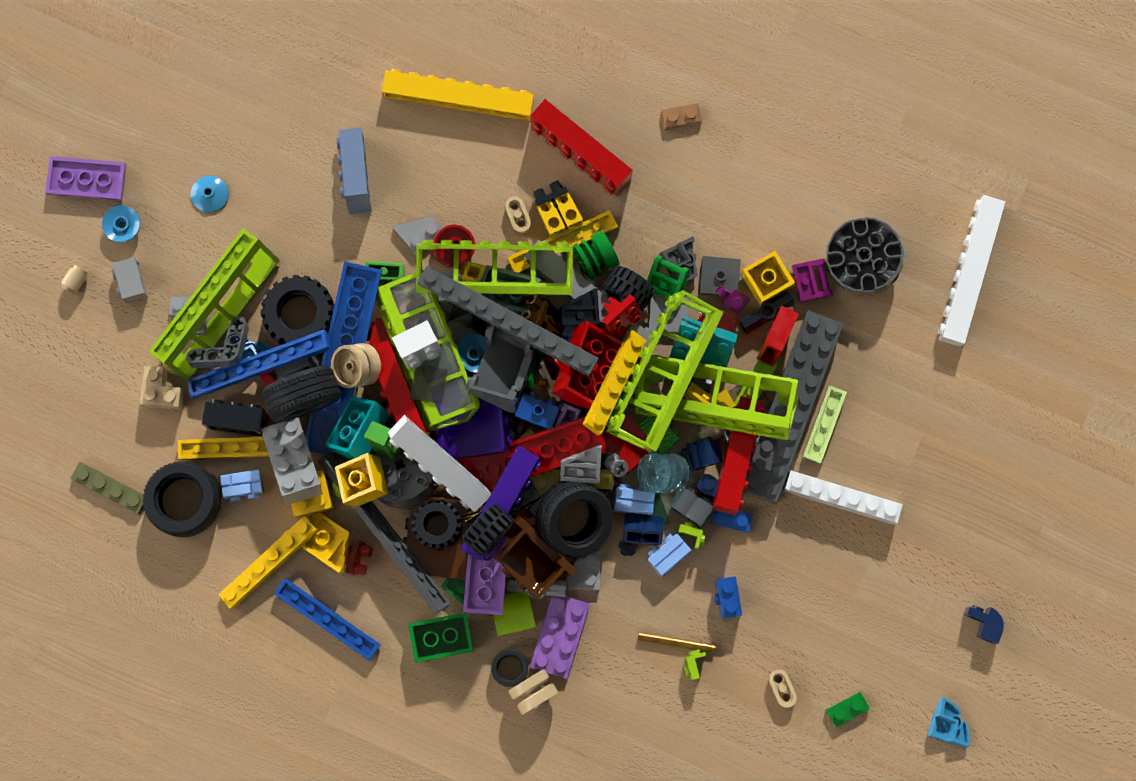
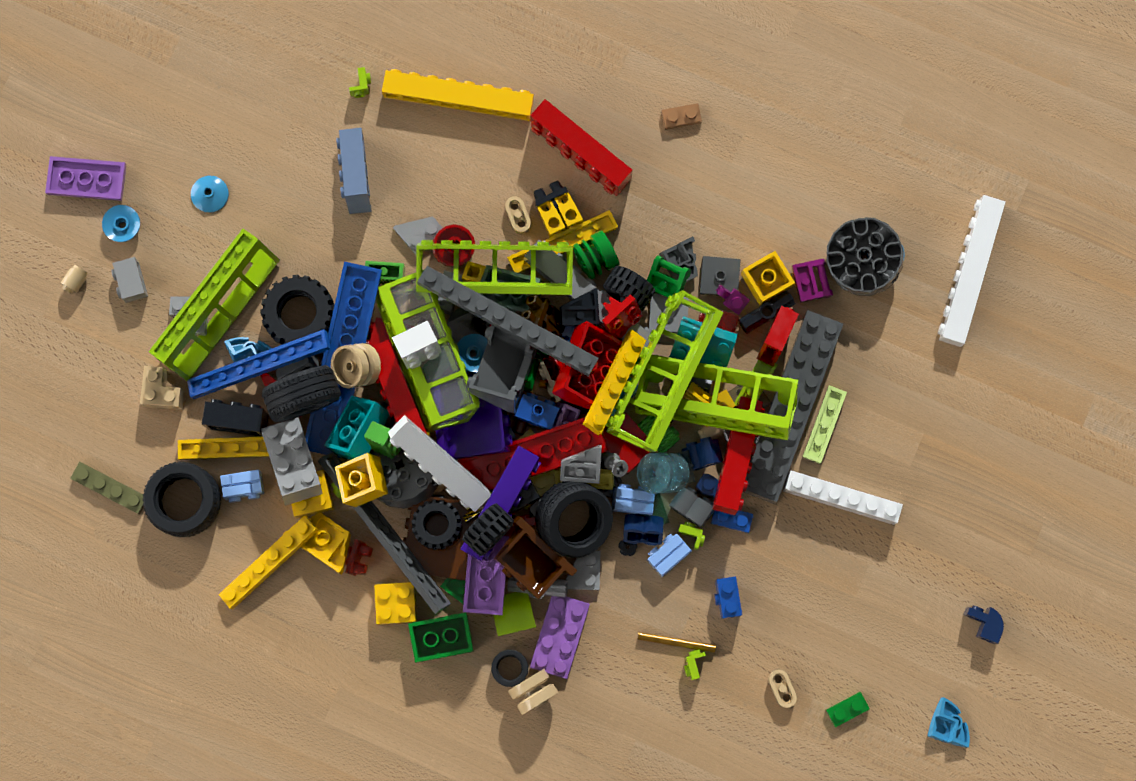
(200, 357): dark grey beam -> none
(327, 619): blue plate -> none
(364, 80): none -> lime bracket
(395, 603): none -> yellow brick
(428, 384): clear smoke piece -> none

